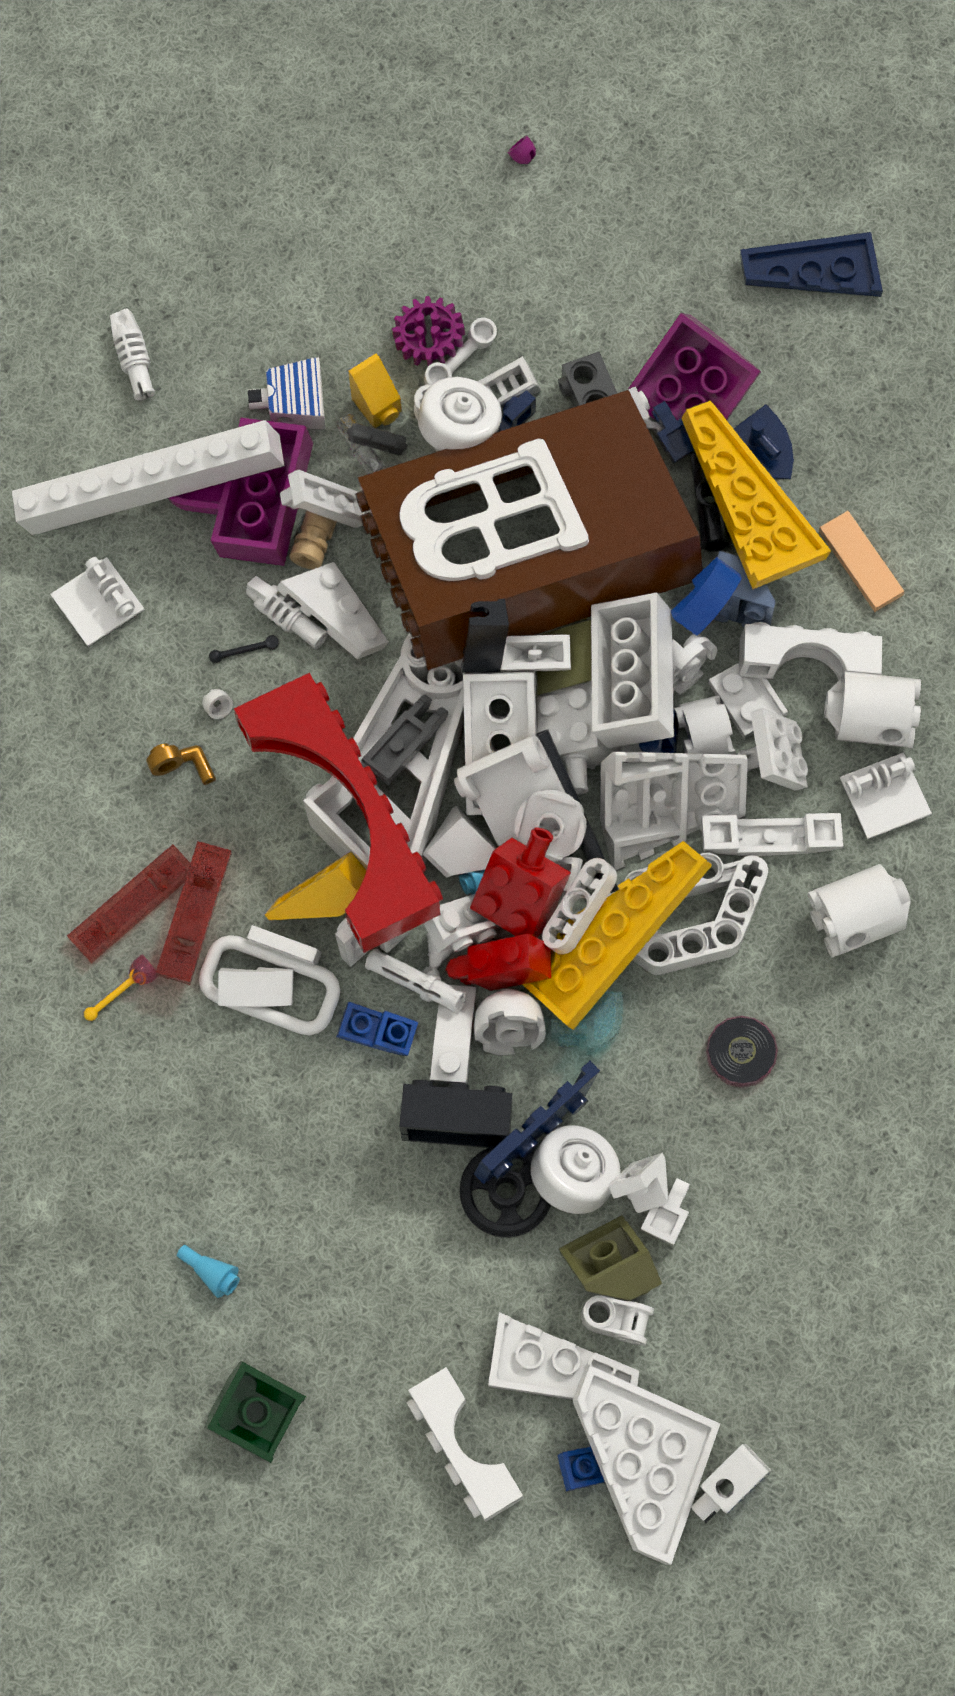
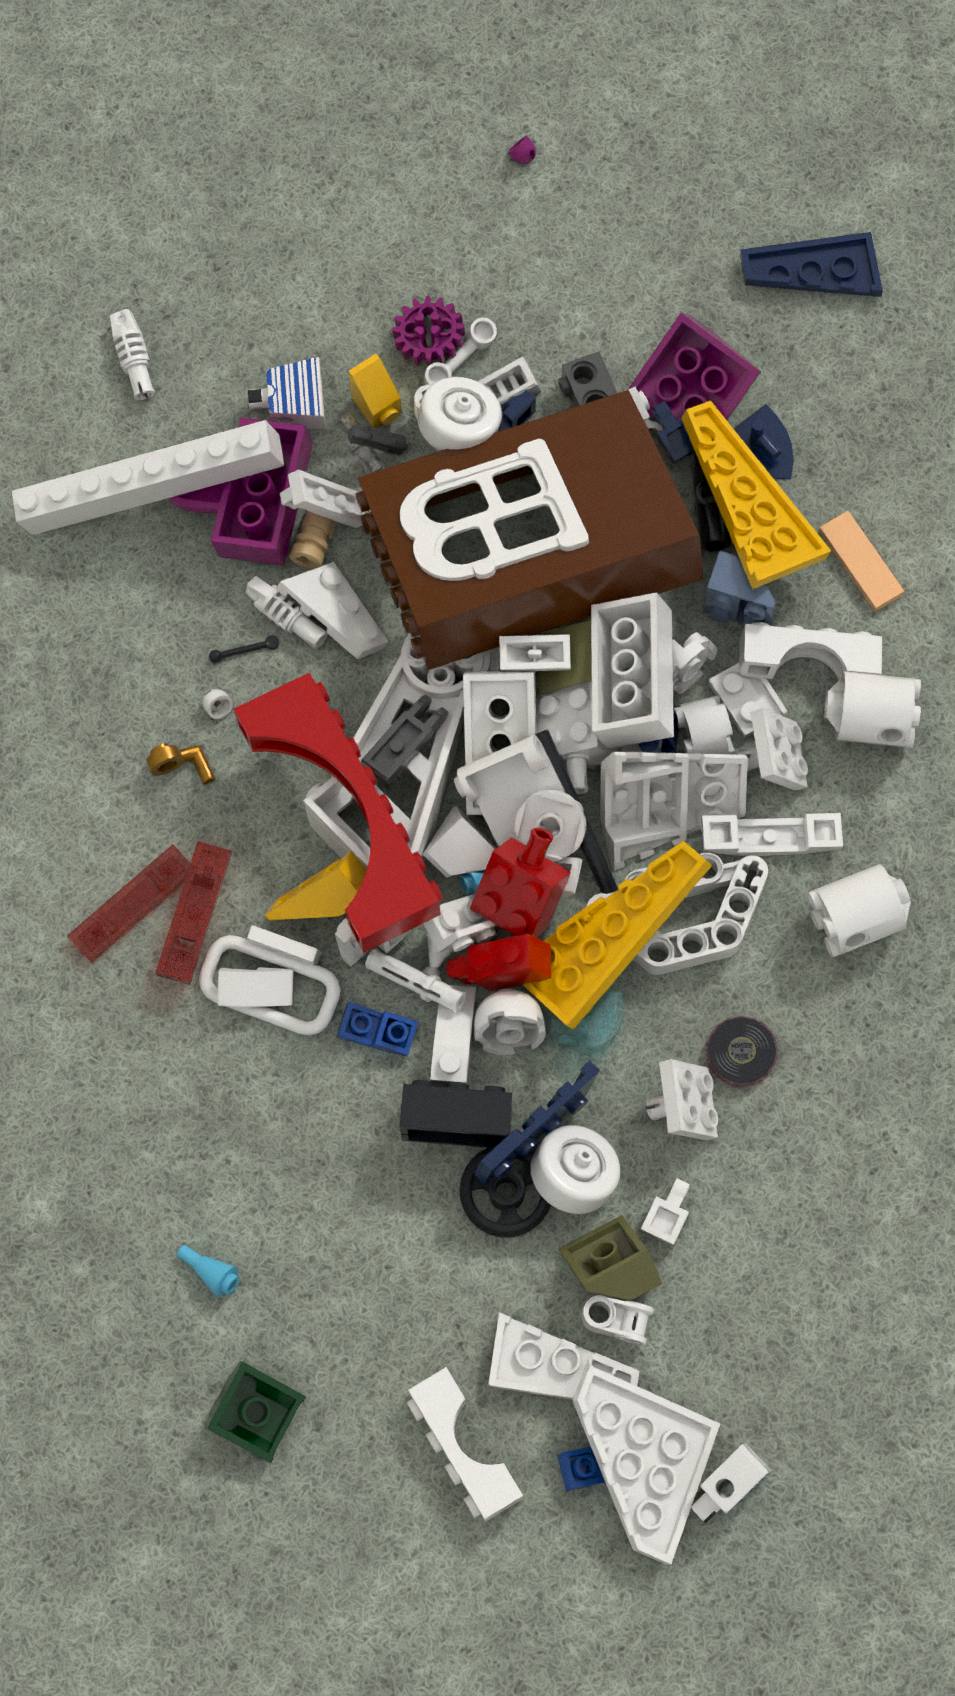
(97, 601): white hinge -> none
(140, 972): hinge -> none
(486, 637): black hinge -> none
(582, 920): white beam -> none
(643, 1183): white slope -> none
(685, 1100): none -> white plate
(711, 593): blue slope -> none
(886, 795): white hinge -> none

